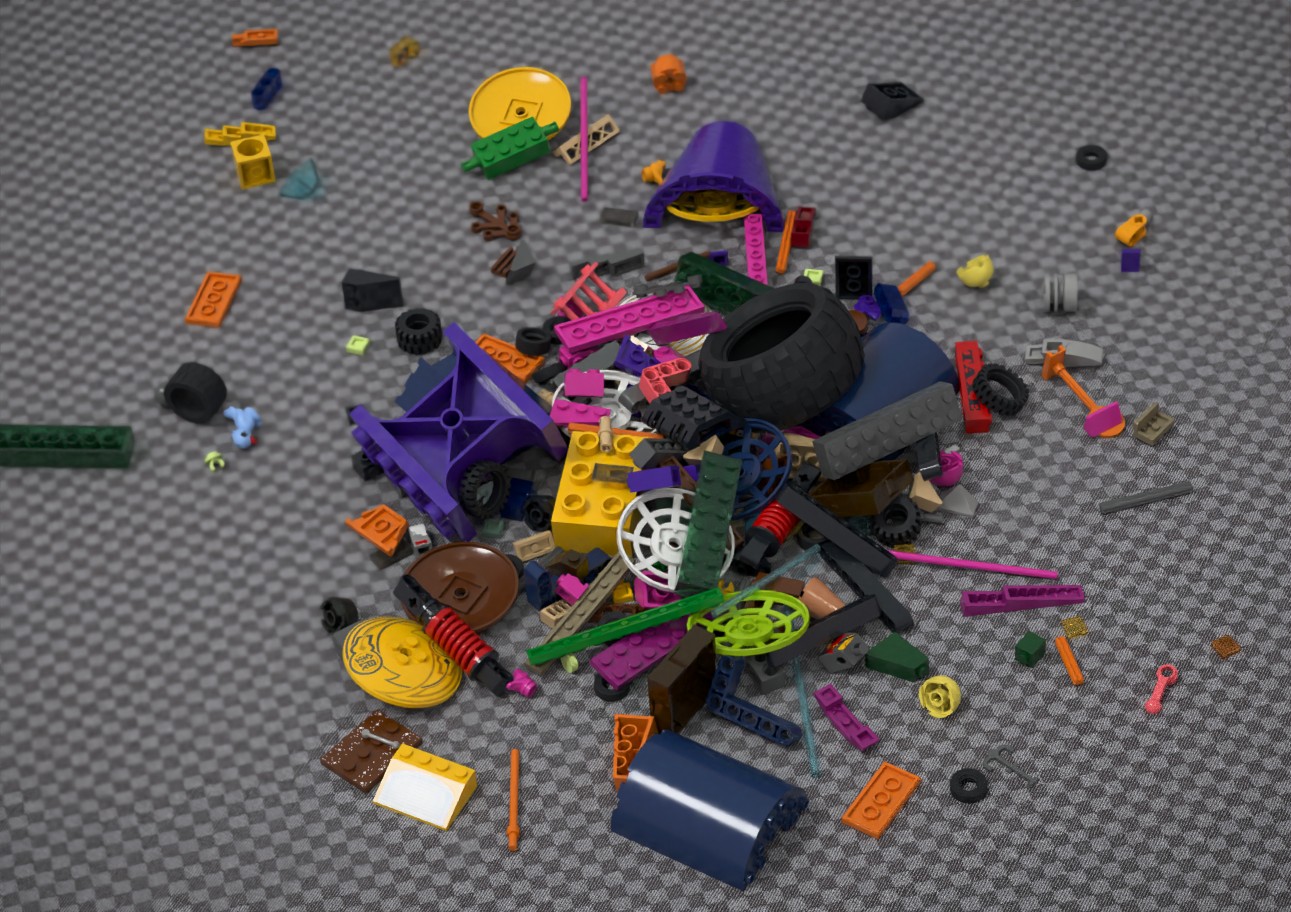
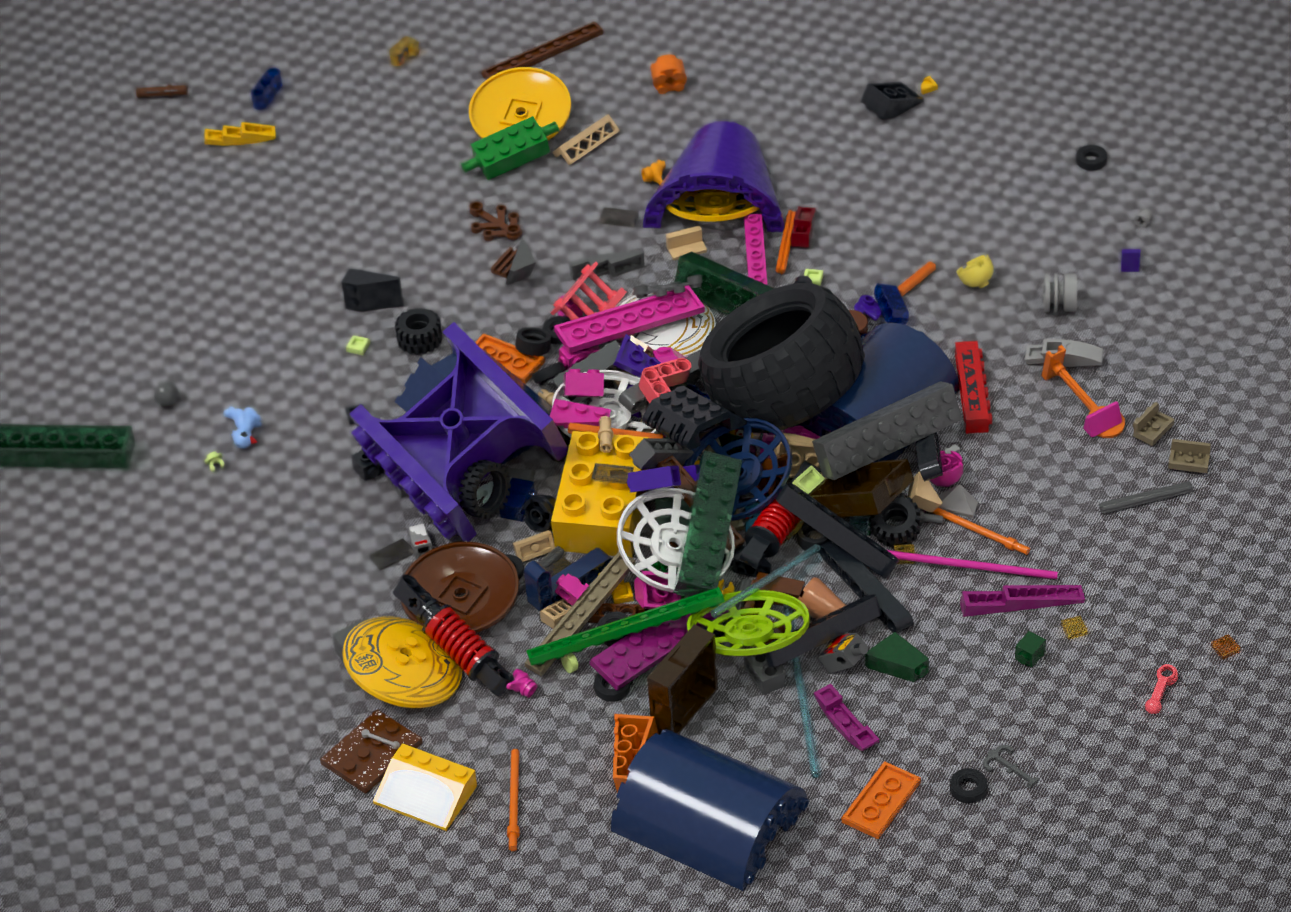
(181, 90): none -> reddish brown pin
(195, 392): black tyre -> none
(213, 299): orange tile -> none
(252, 161): yellow brick -> none
(255, 37): orange hinge -> none
(302, 182): clear light blue slope -> none
(338, 613): pearl dark grey cone -> none
(380, 527): orange wing -> none
(493, 528): sand green tile -> none
(547, 49): none -> reddish brown tile
(569, 562): dark brown slope -> none
(584, 140): dark pink piece -> none
(666, 270): reddish brown bar -> none
(685, 241): none -> tan panel
(686, 327): magenta slope -> none
(712, 445): tan slope -> none
(720, 257): dark purple slope -> none
(746, 709): dark blue beam -> none
(809, 480): none -> yellowish green tile
(853, 277): black slope -> none
(928, 85): none -> yellow tile
(940, 696): light yellow cylinder -> none
(993, 399): black tyre -> none
(1010, 543): none -> orange bar
(1069, 660): orange axle -> none
(1132, 230): light orange piece -> none
(1189, 456): none -> dark tan bracket

